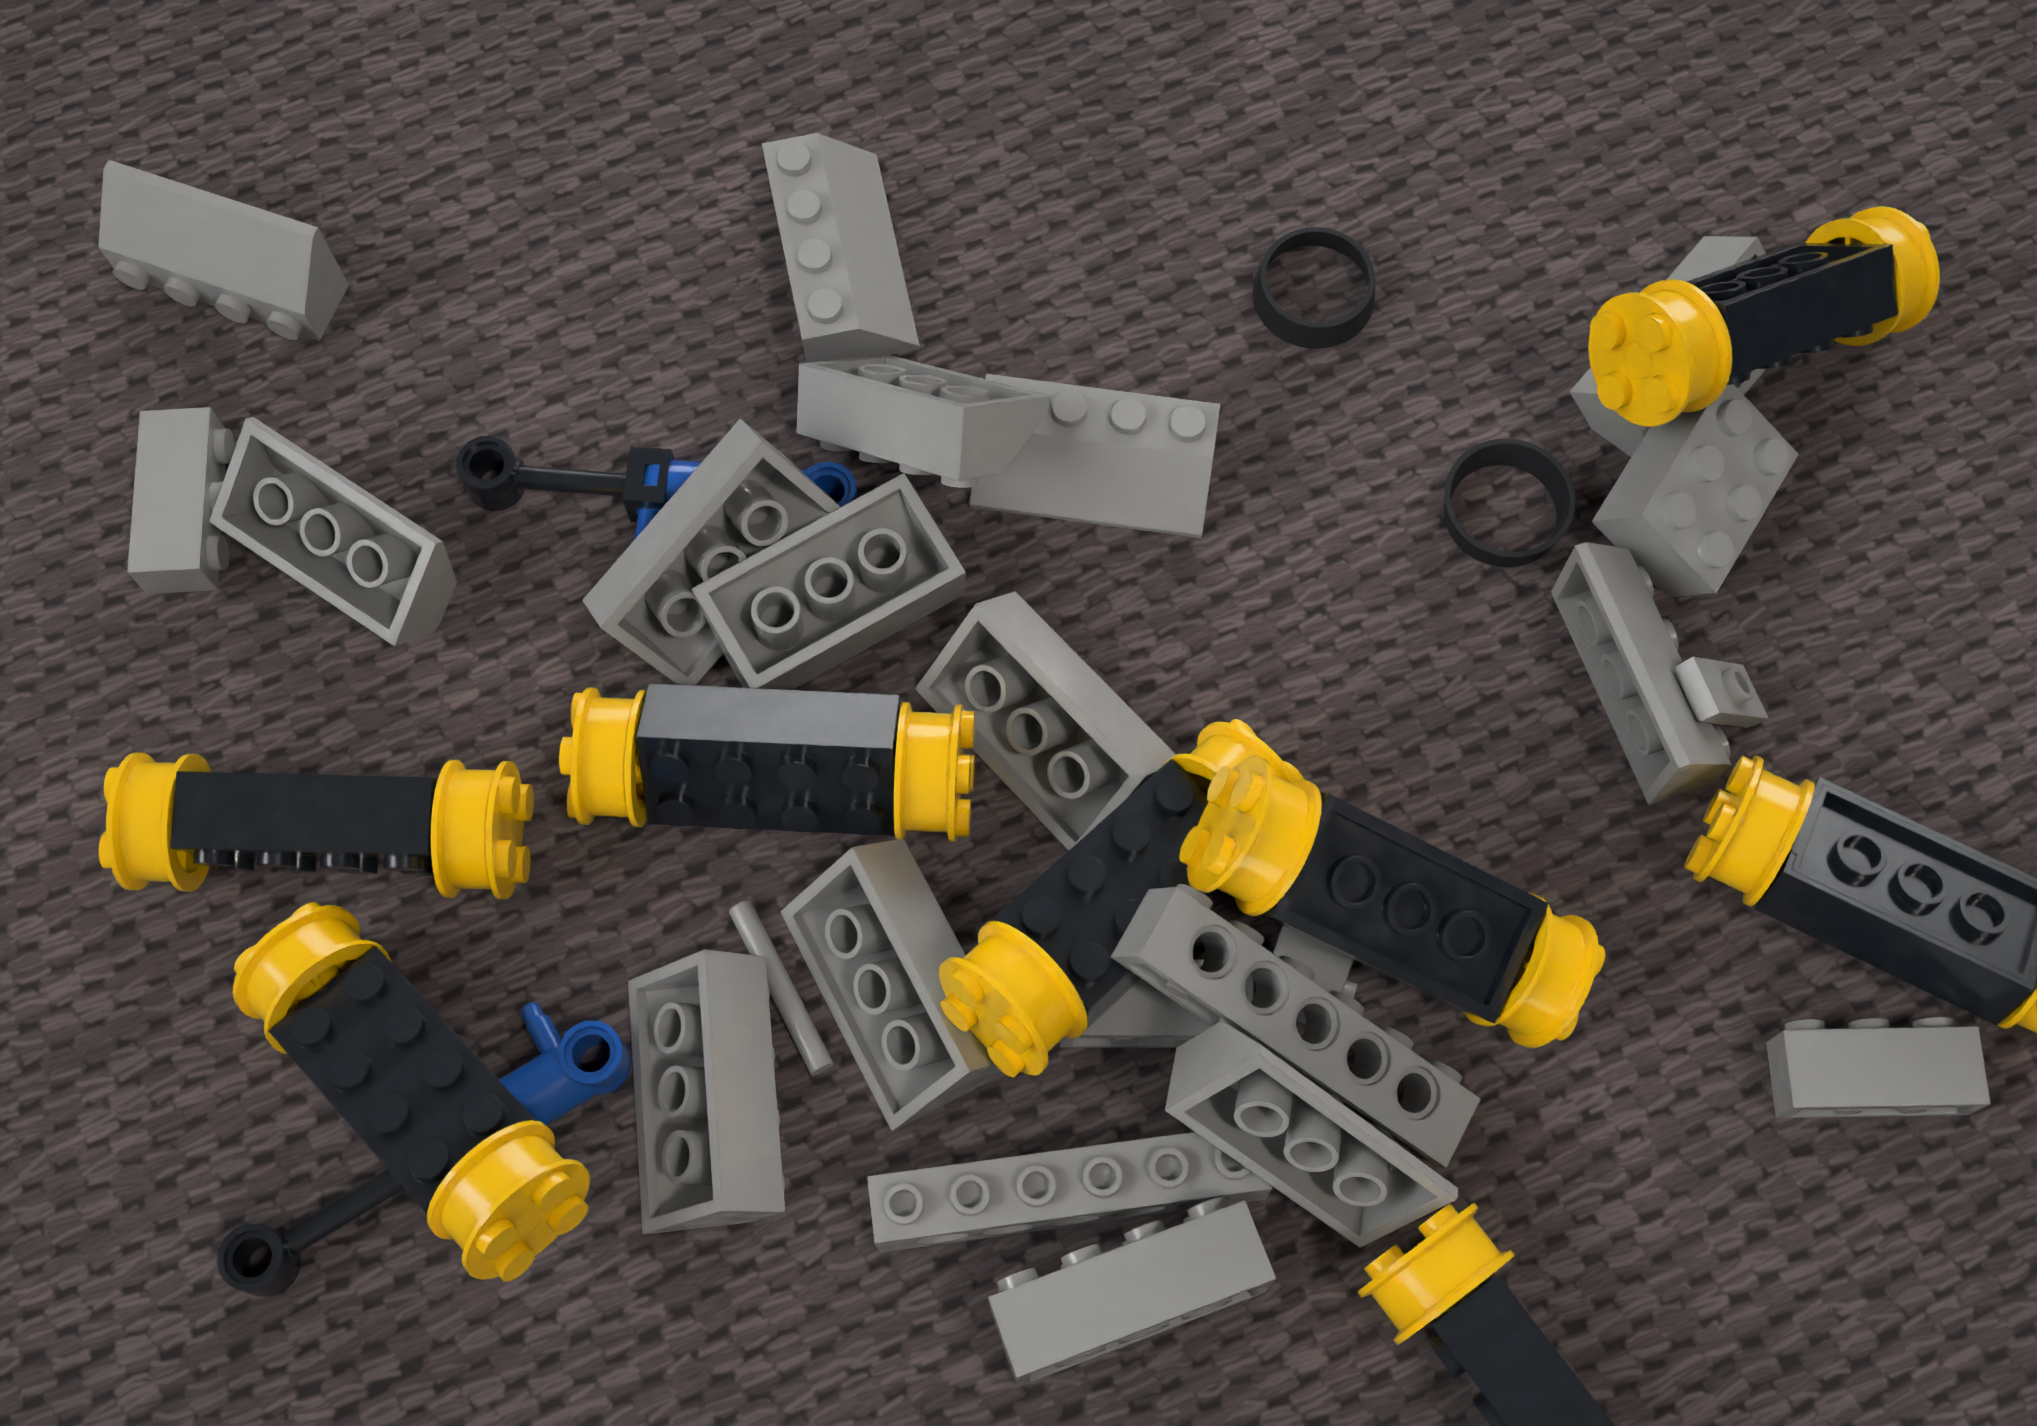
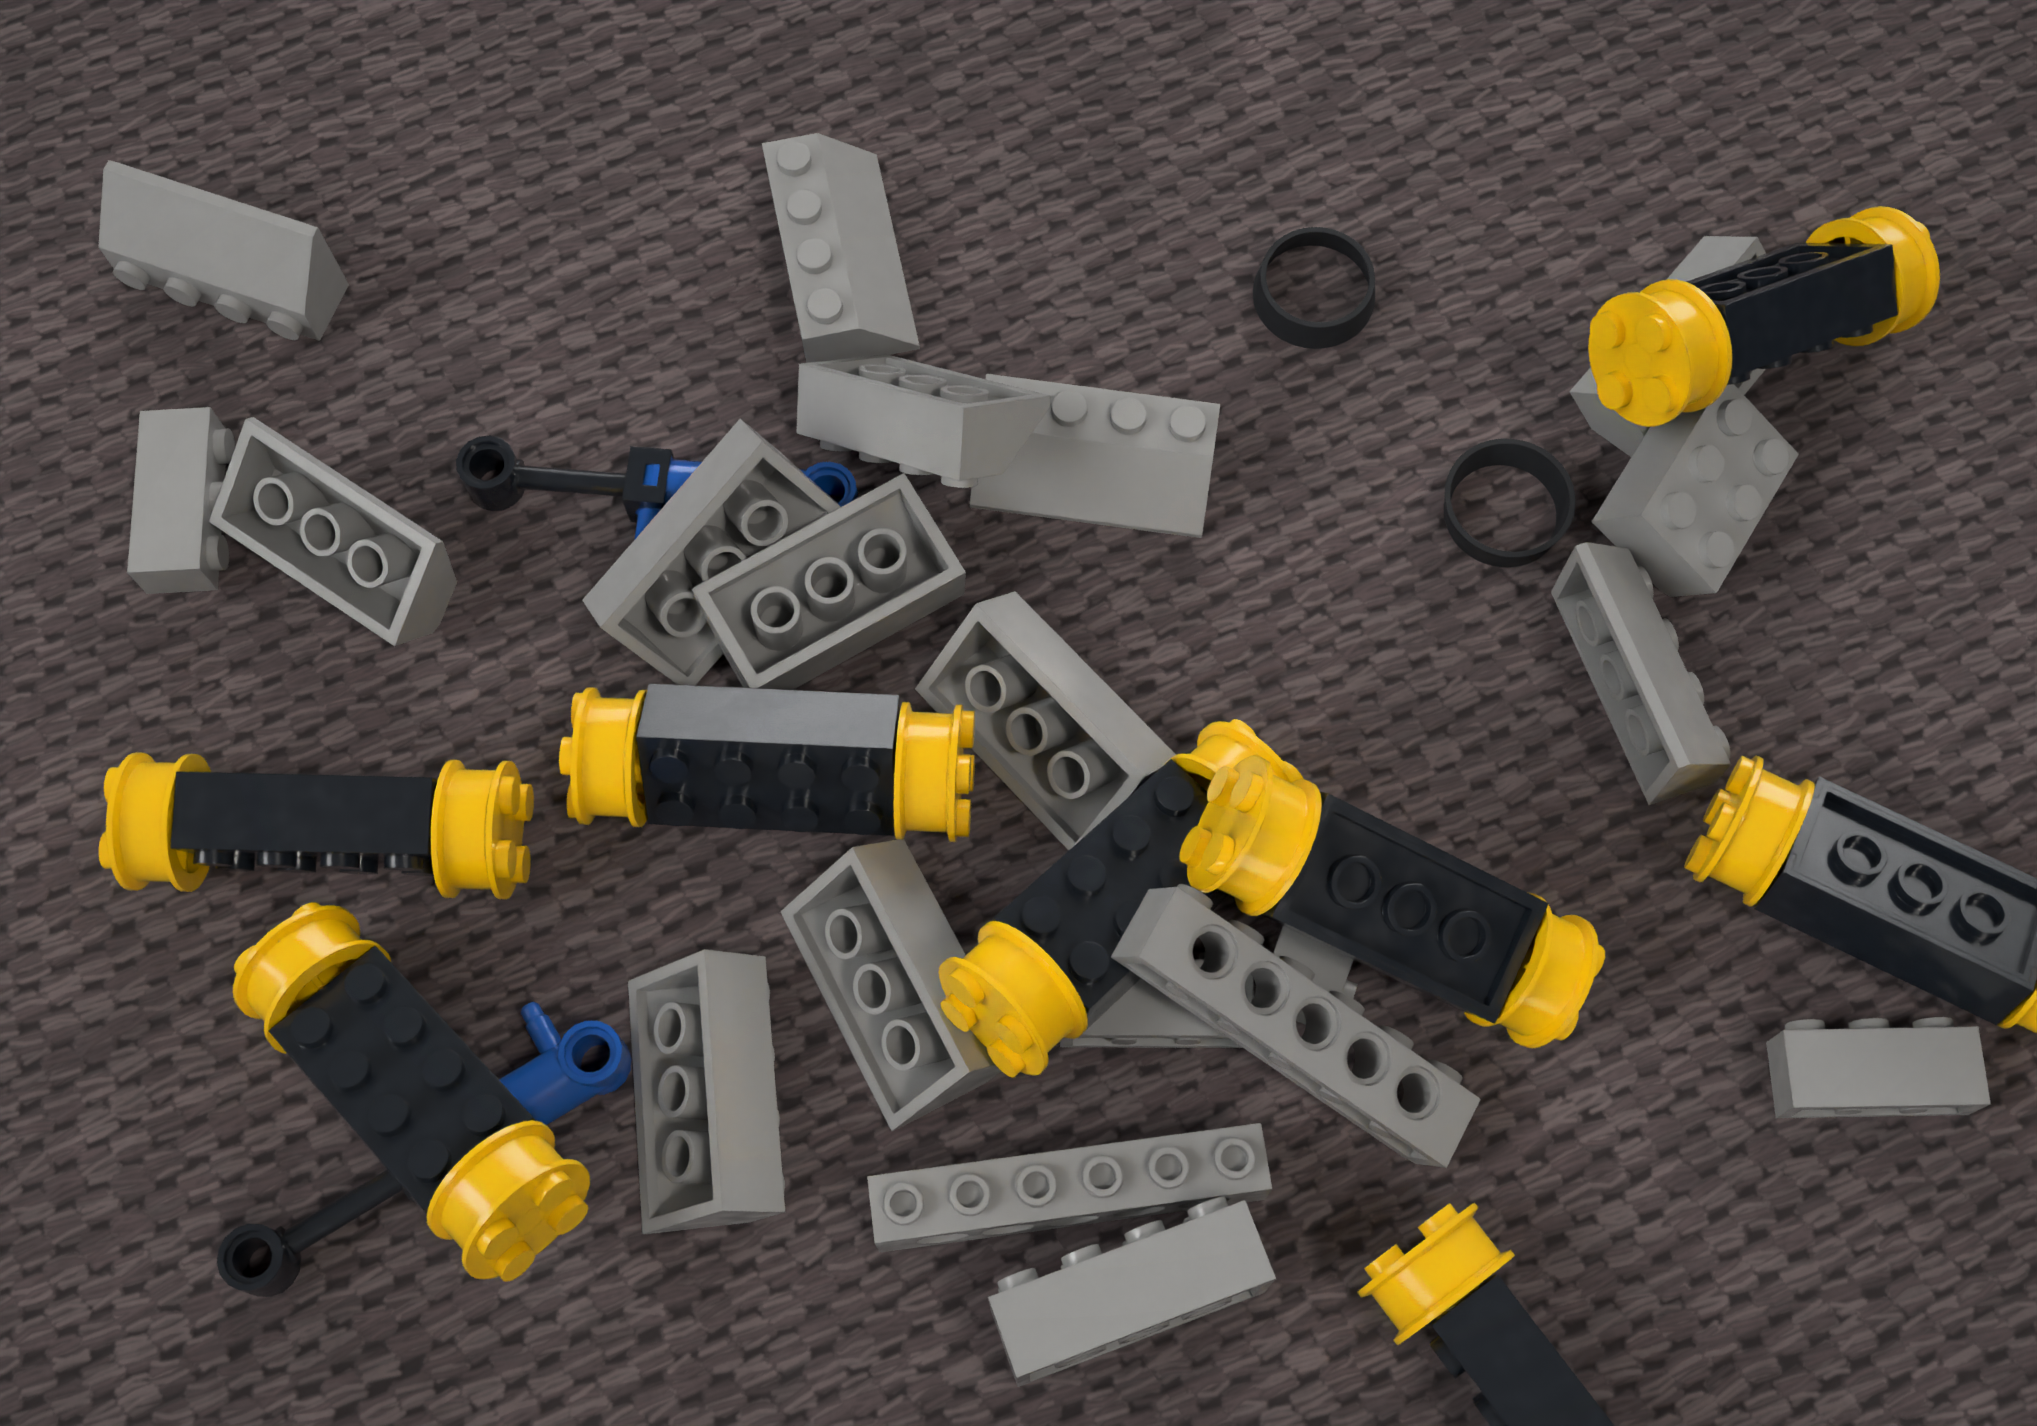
(782, 989): light grey bar -> none
(1299, 1137): light grey slope -> none
(1720, 692): light grey plate -> none

